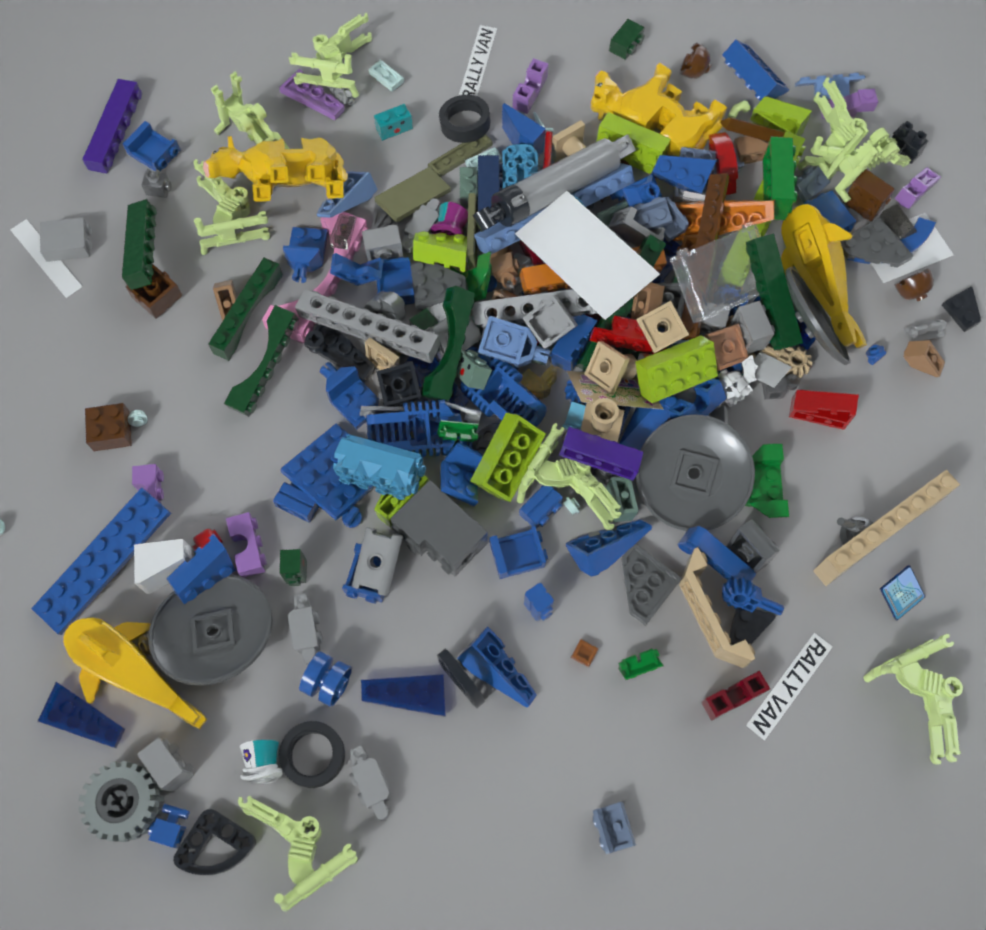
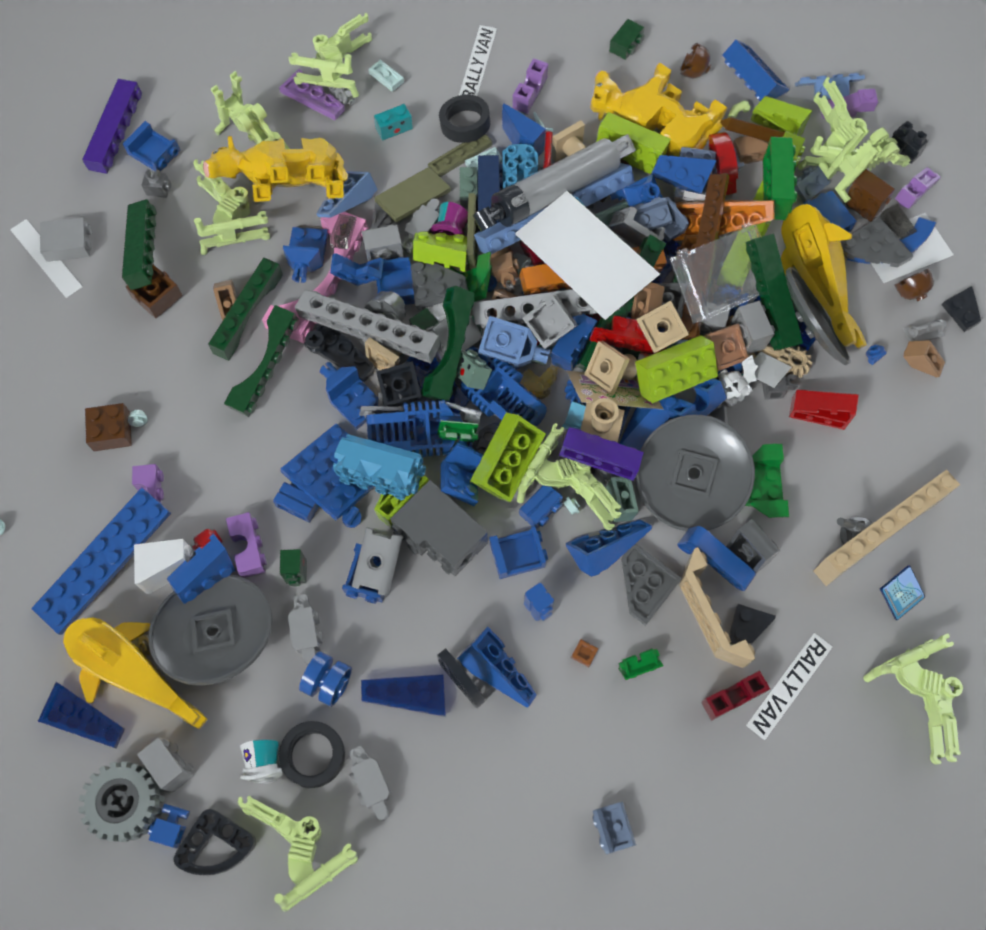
(748, 596): blue gear -> none

